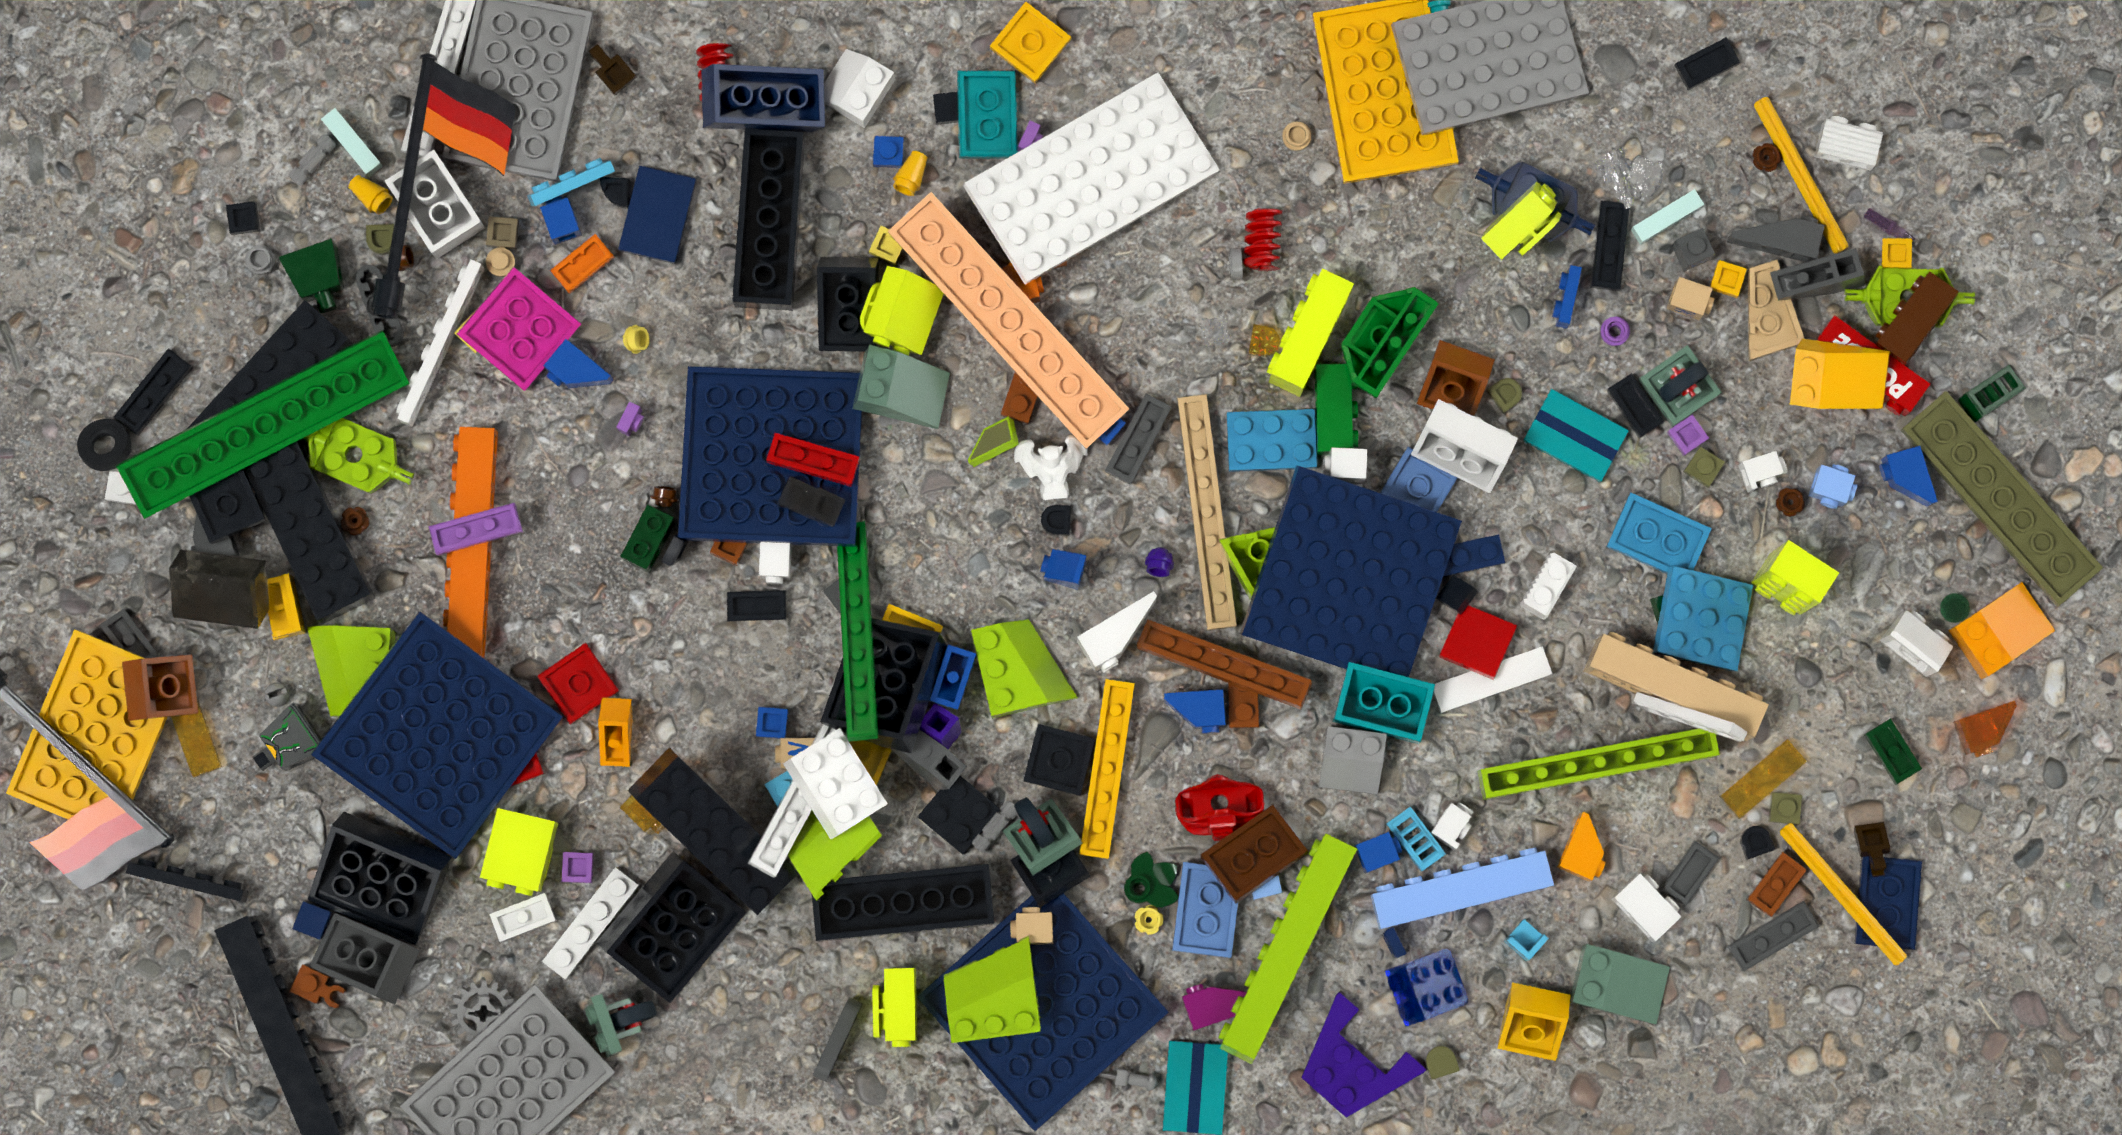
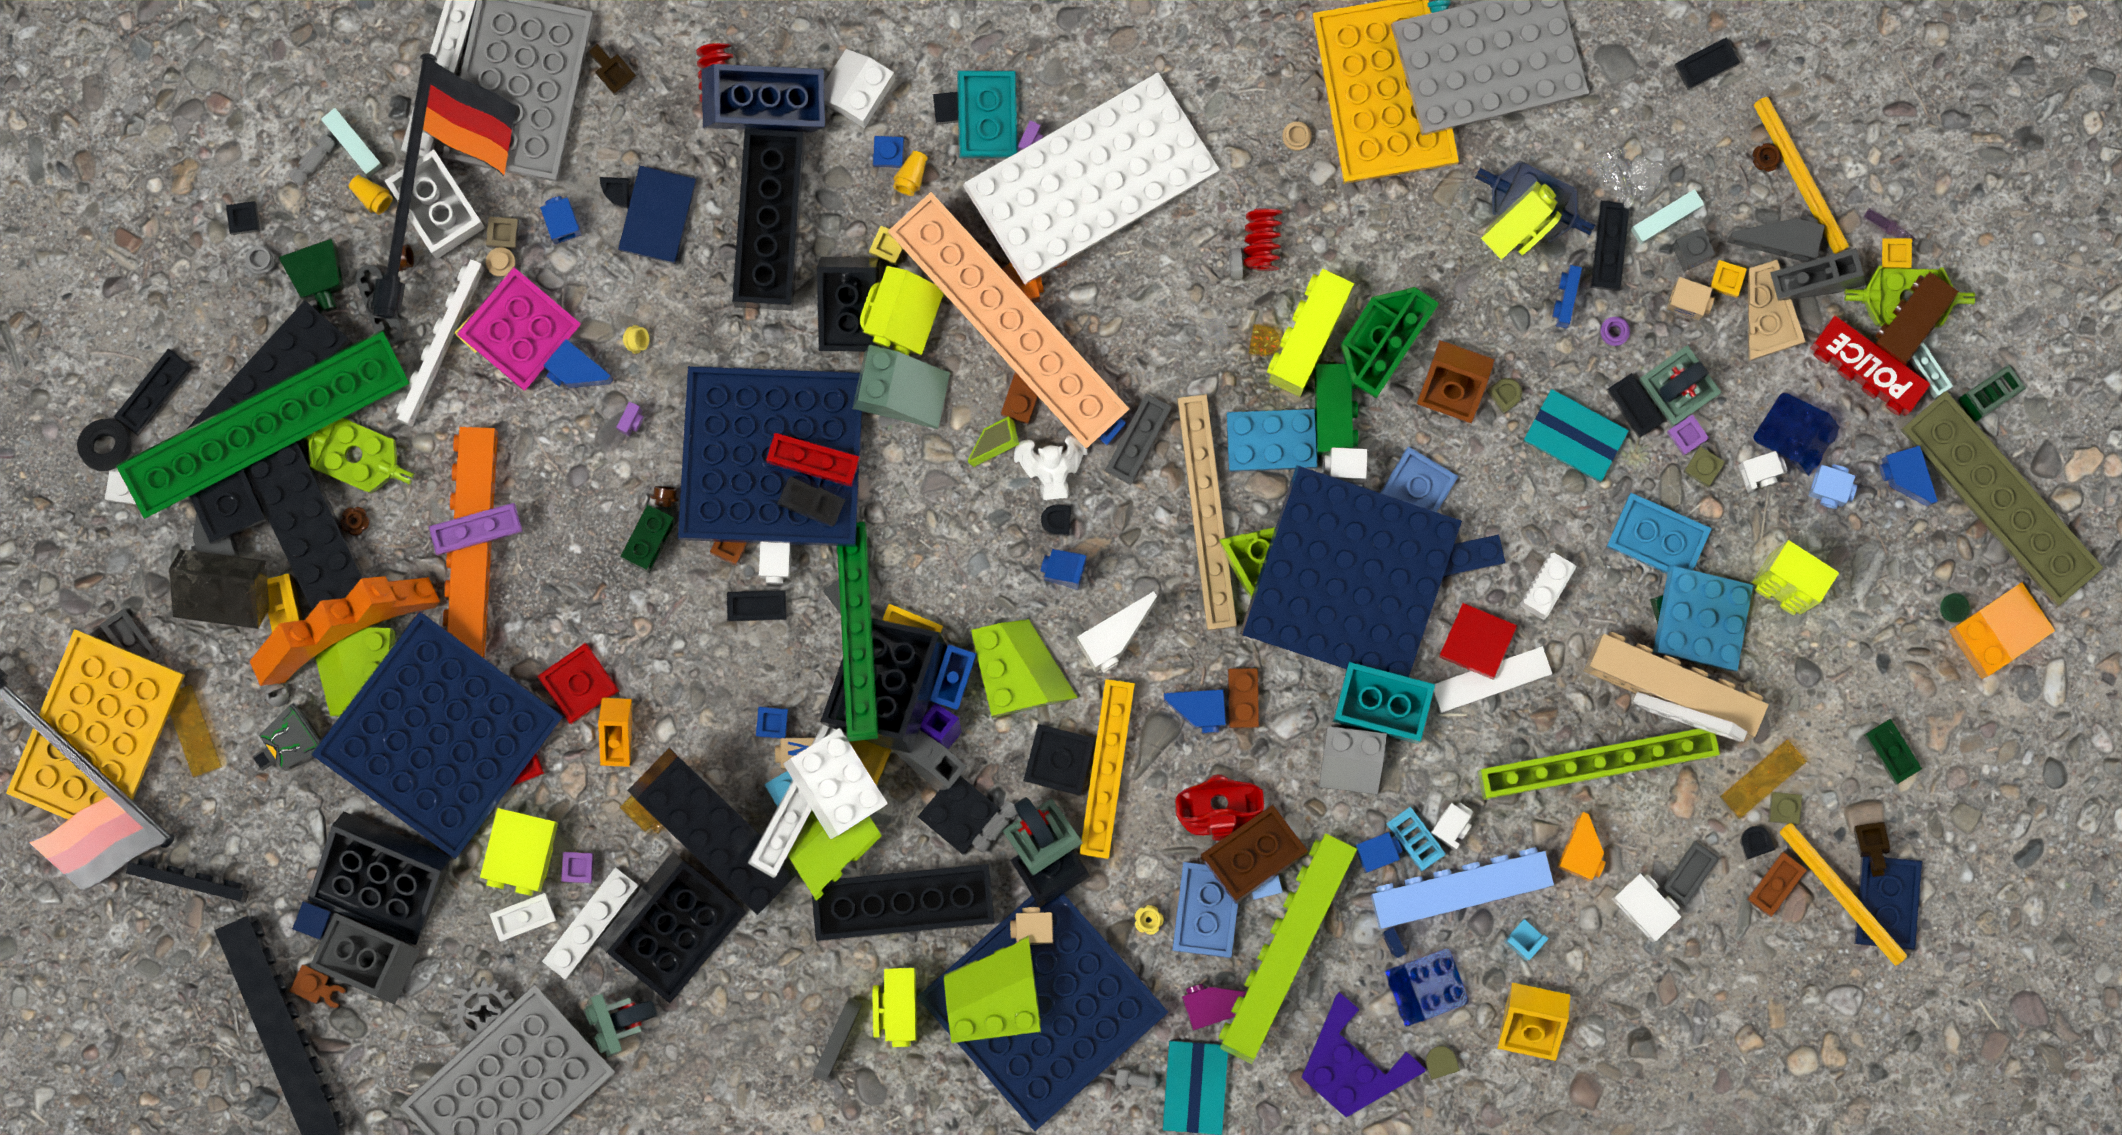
(160, 687): dark orange slope -> none
(335, 619): none -> orange arch
(379, 238): olive tile -> none
(569, 181): medium azure plate -> none
(582, 263): orange plate -> none
(674, 551): black tile -> none
(1030, 42): yellow plate -> none
(1155, 879): dark green plate -> none
(1159, 562): dark purple plate -> none
(1224, 664): dark orange plate -> none
(1457, 594): black tile -> none
(1464, 446): white brick -> none
(1619, 984): sand green slope -> none
(1773, 936): dark grey tile -> none
(1797, 432): none -> clear blue bracket
(1797, 498): reddish brown plate -> none
(1838, 376): yellow slope -> none
(1848, 143): white brick -> none
(1917, 643): white slope -> none
(1929, 370): none -> light aqua piece
(1984, 729): clear orange slope -> none

